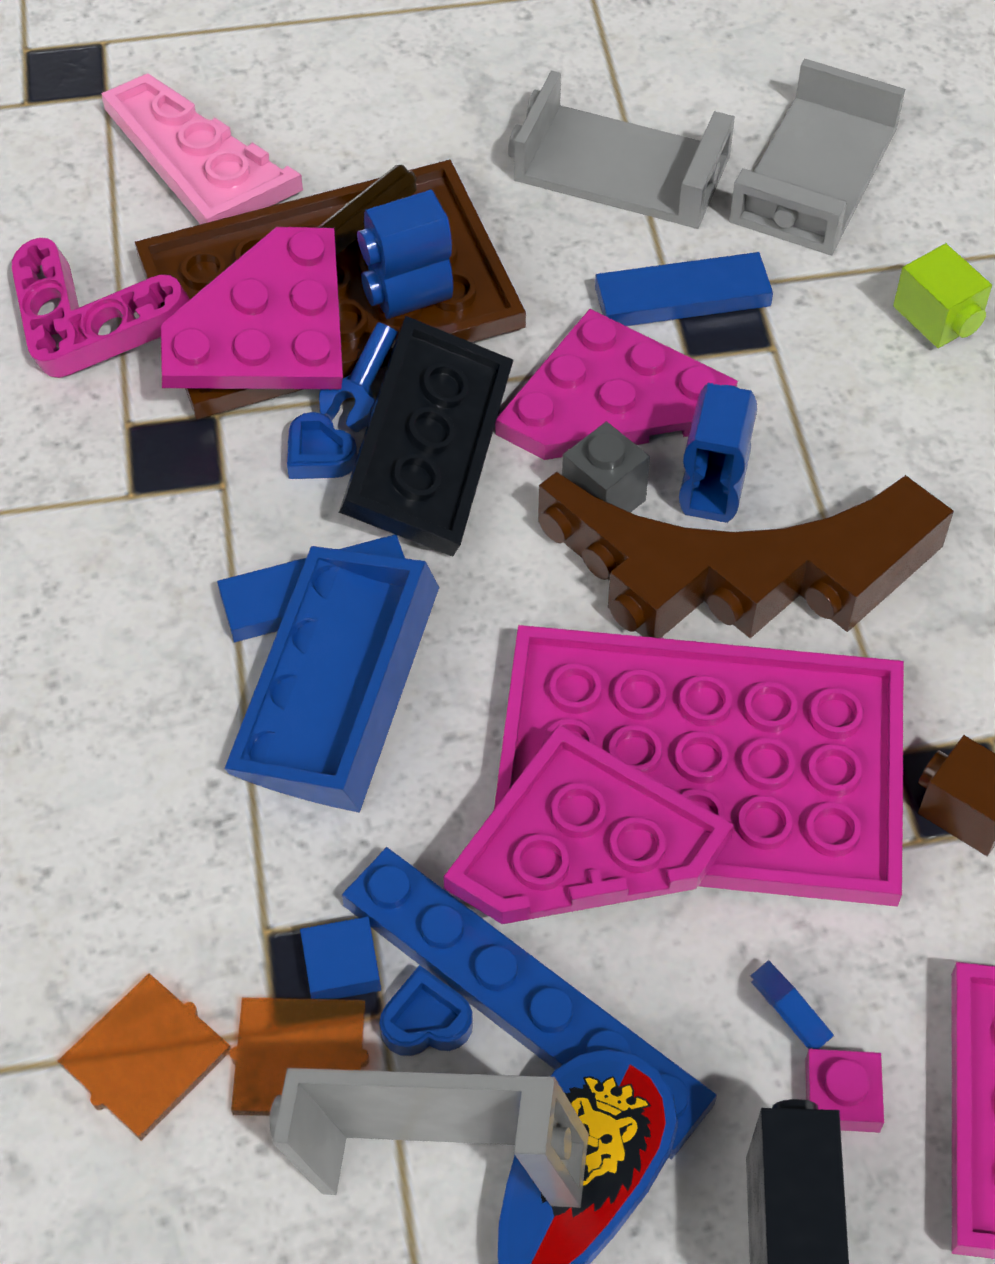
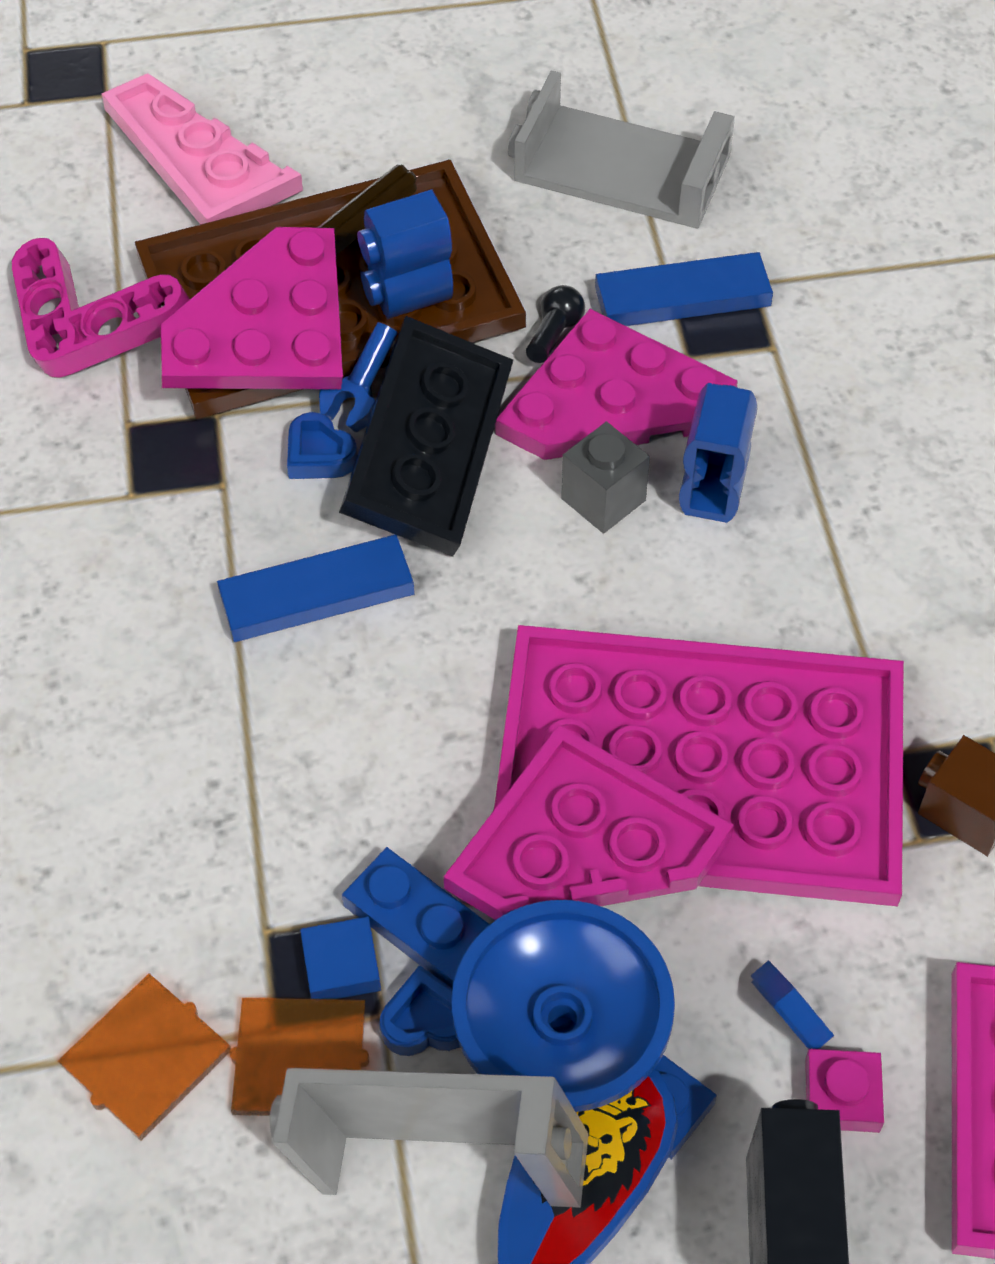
(334, 676): blue slope -> none
(560, 309): none -> black bar
(568, 964): none -> blue dish
(747, 577): reddish brown arch -> none
(819, 158): light grey panel -> none
(942, 296): lime brick -> none

